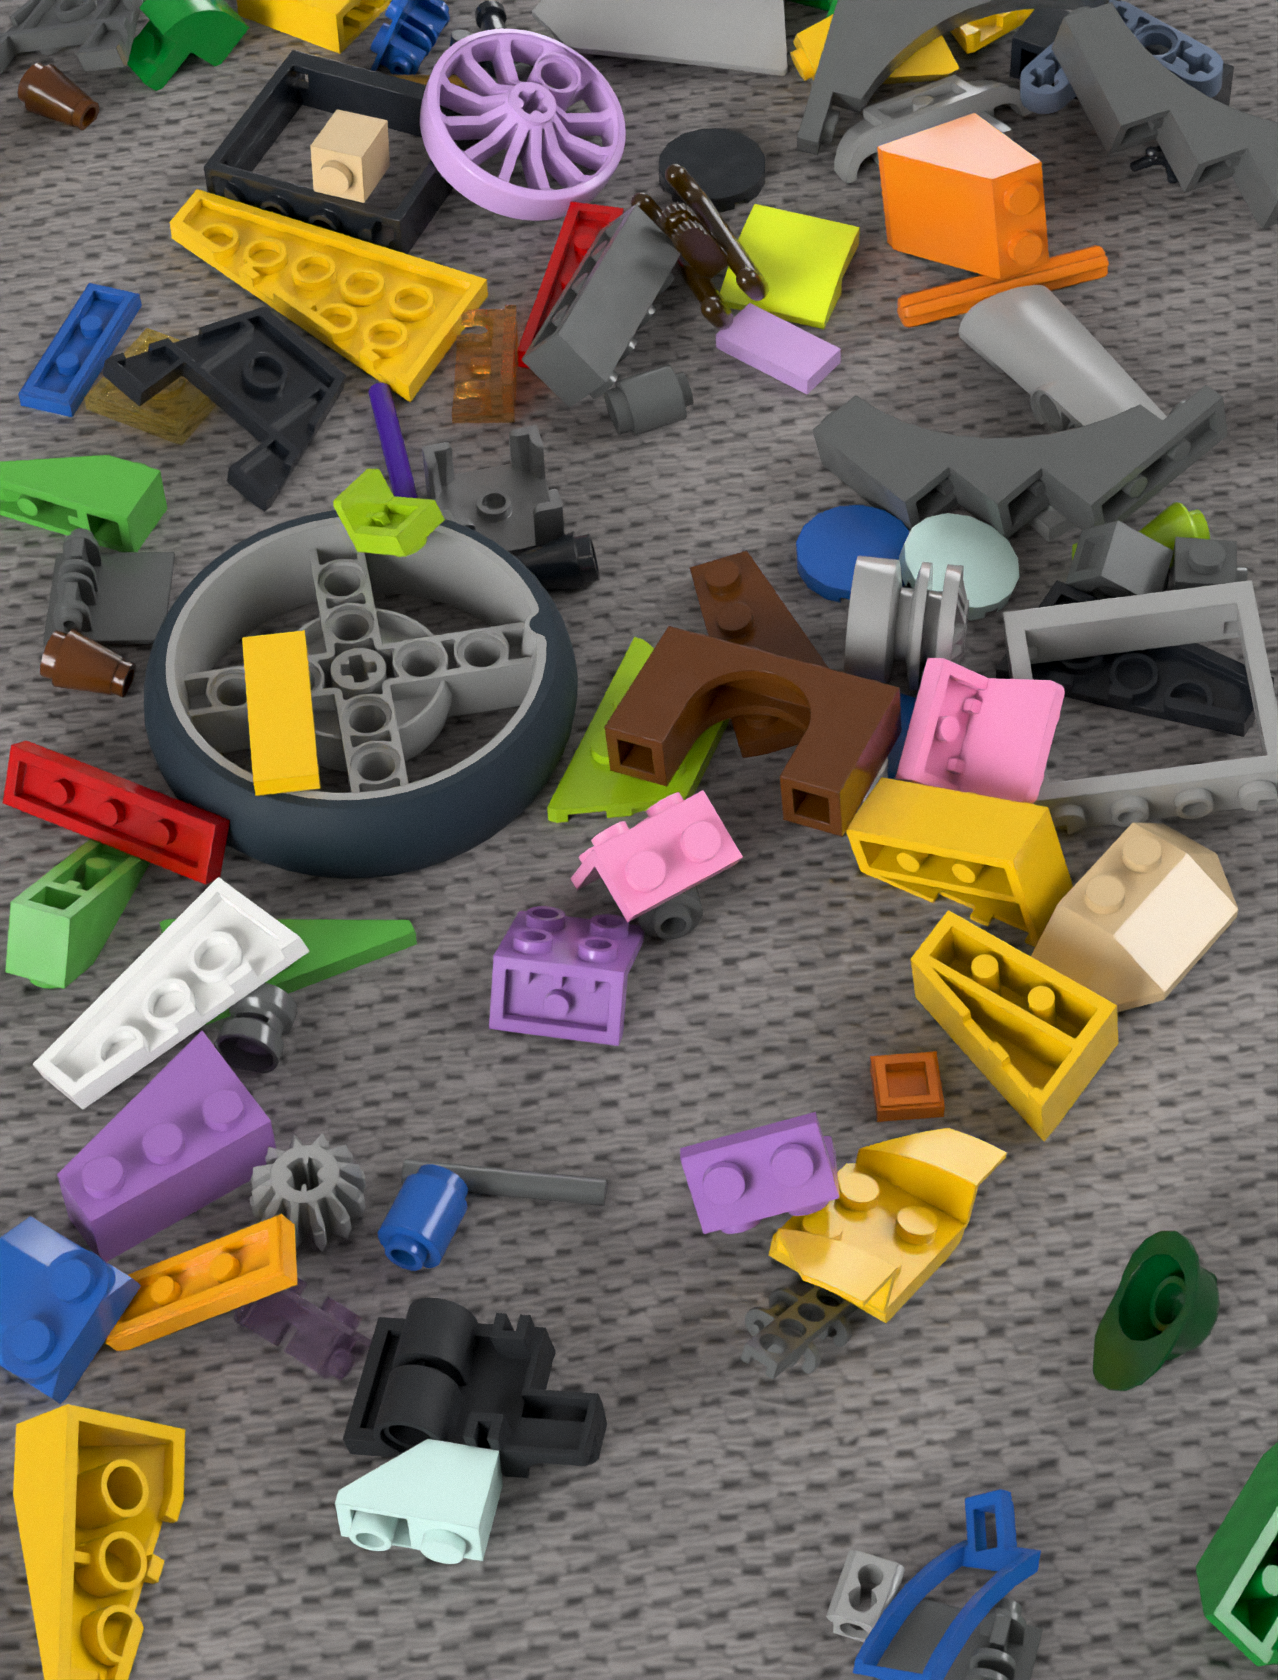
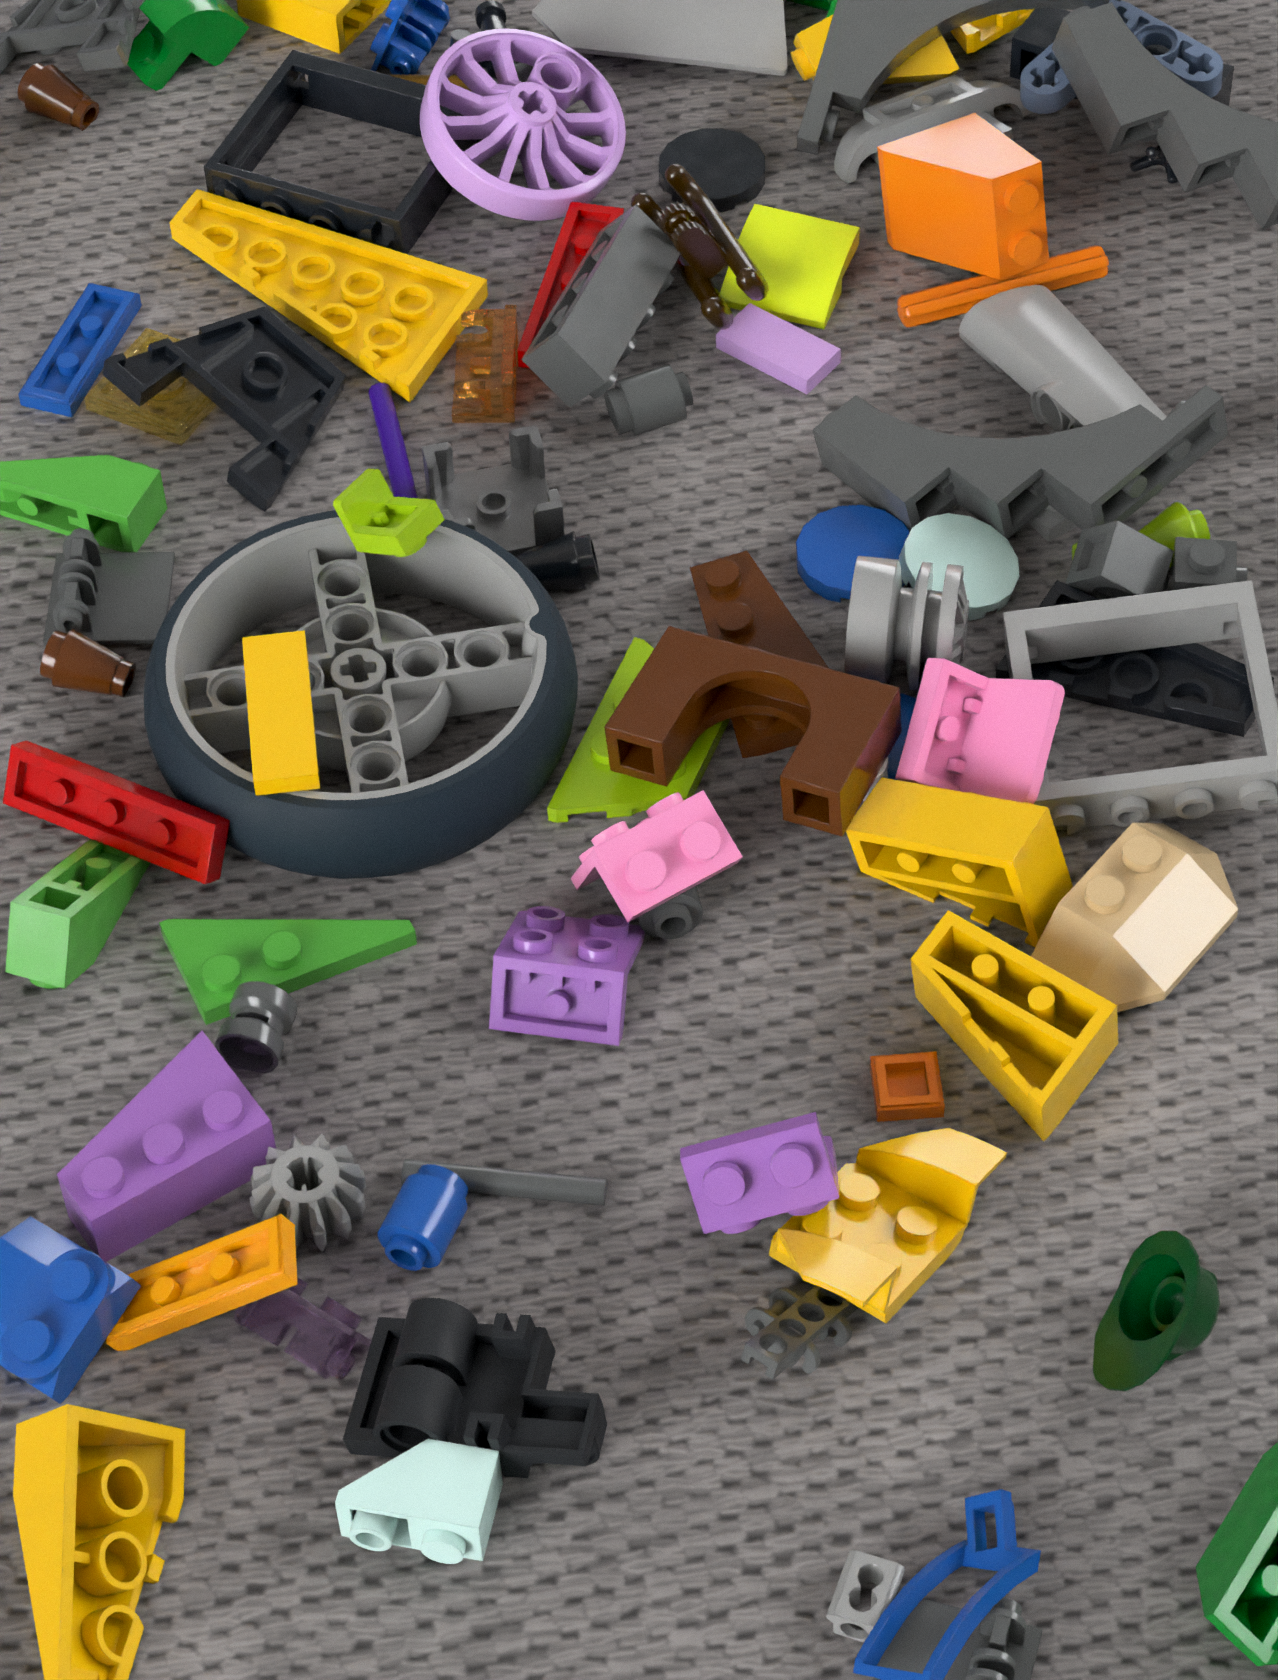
(176, 986): white wing -> none
(350, 156): tan brick -> none

